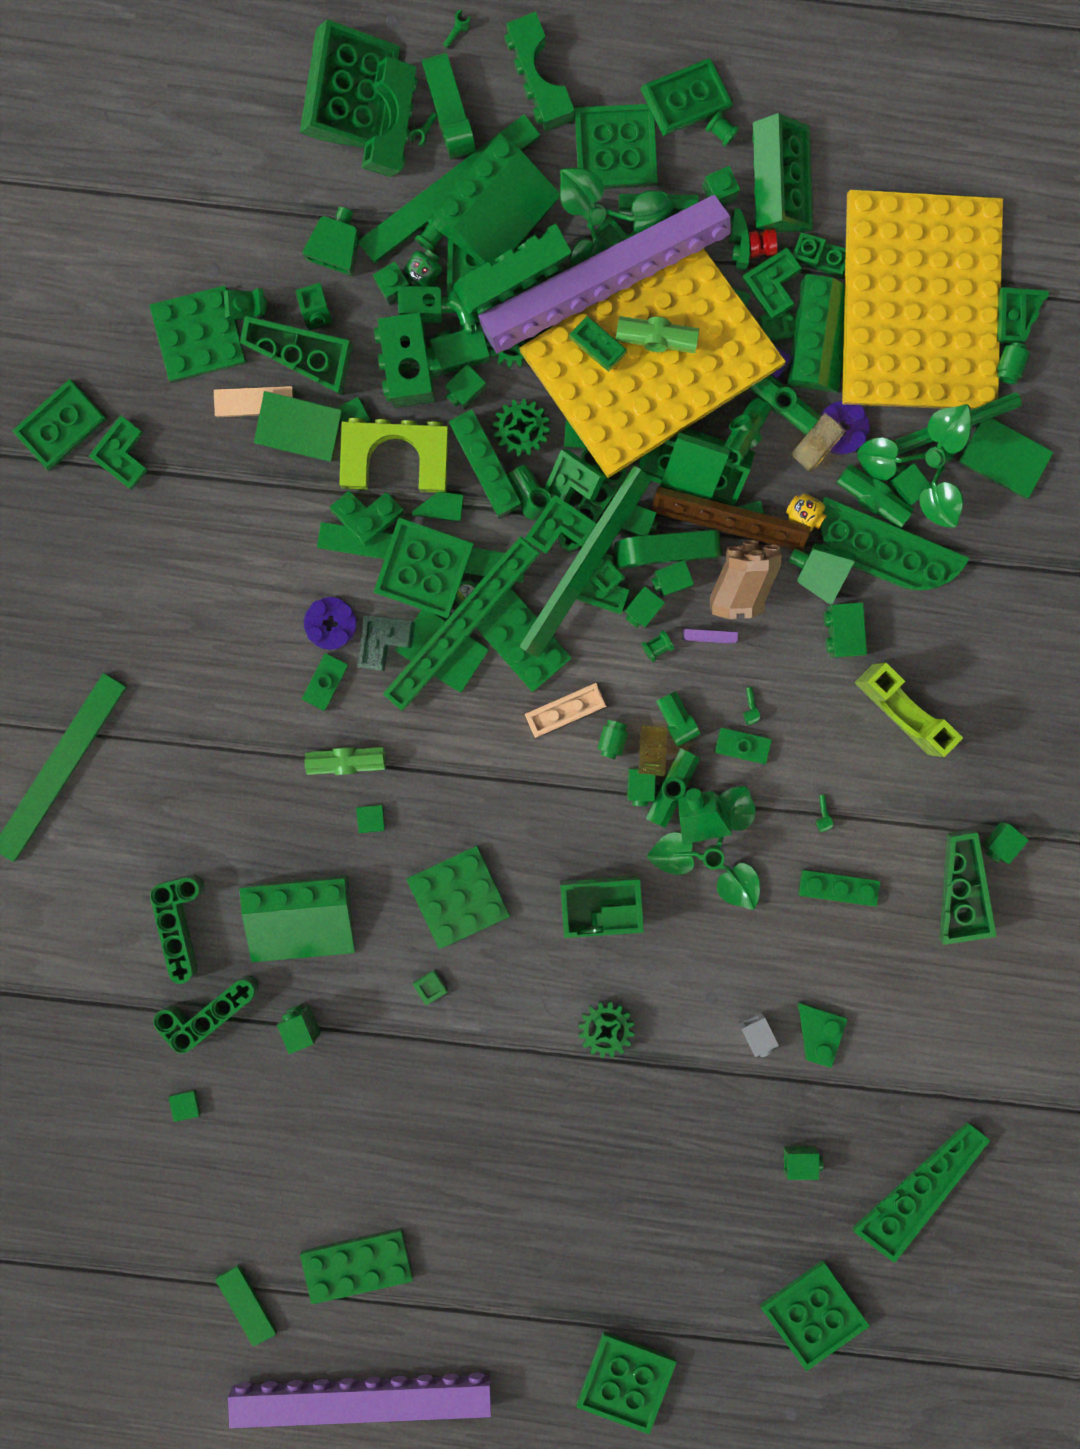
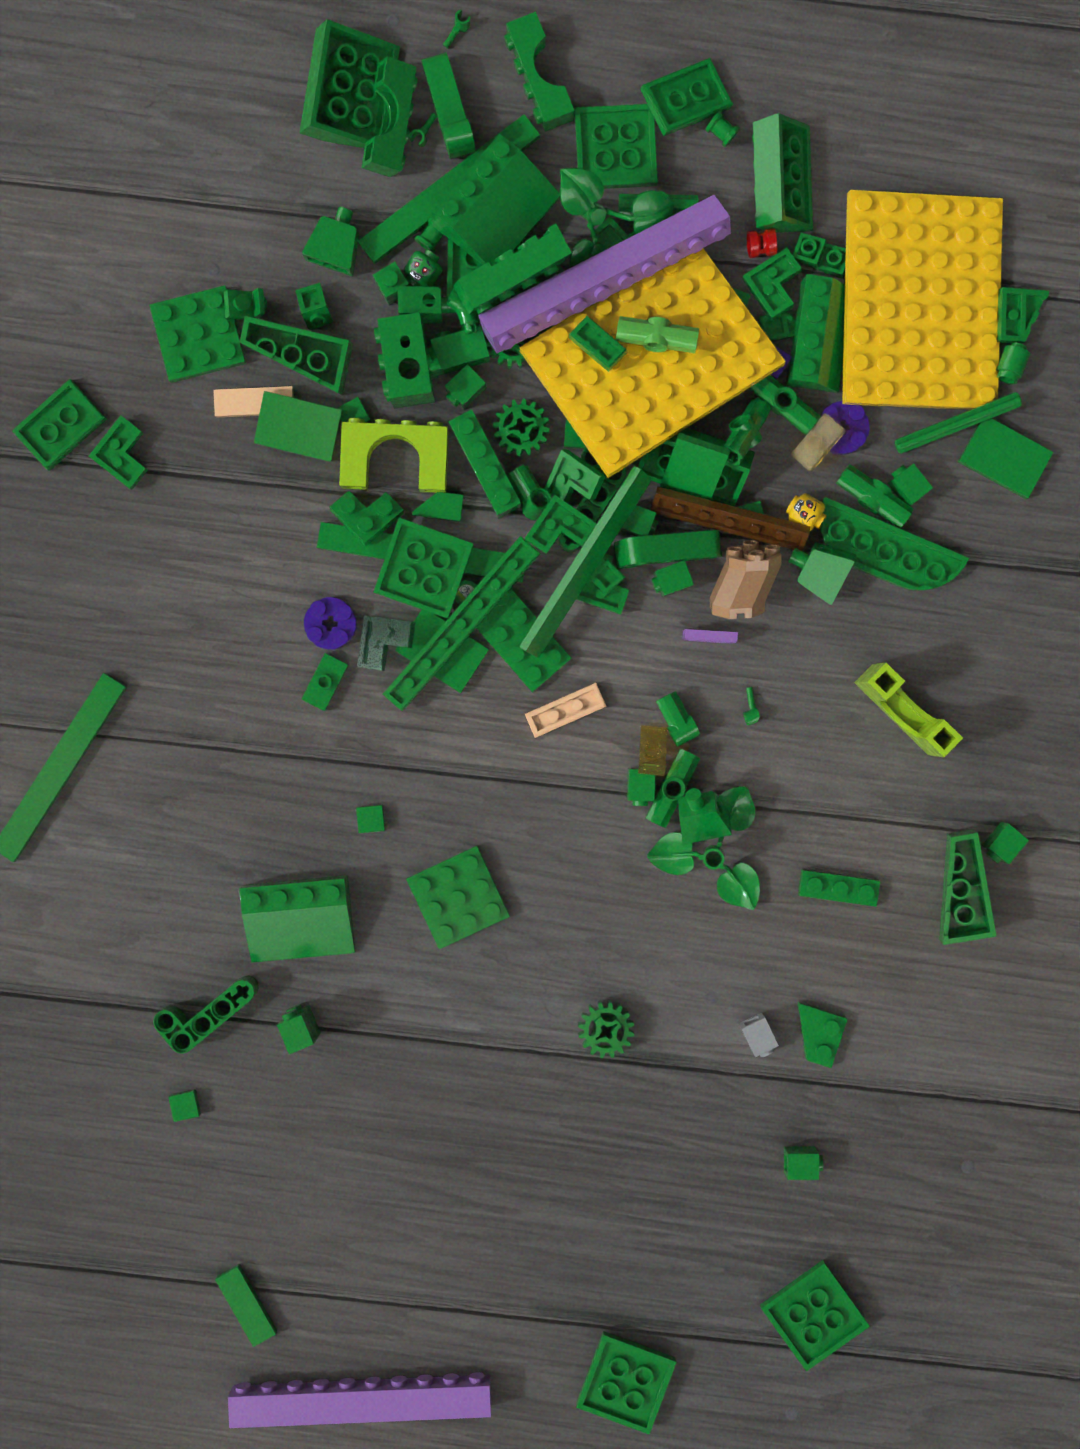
(180, 931): green beam -> none
(345, 761): bright green piece -> none
(356, 1266): green plate -> none
(430, 987): green tile -> none
(601, 906): green piece -> none
(613, 739): green brick -> none
(643, 608): green brick -> none
(657, 646): green bush -> none
(722, 185): green brick -> none
(739, 235): green slope -> none
(742, 745): green plate -> none
(824, 823): green hand -> none
(845, 630): green brick -> none
(911, 1204): green wing -> none
(952, 431): green plant -> none

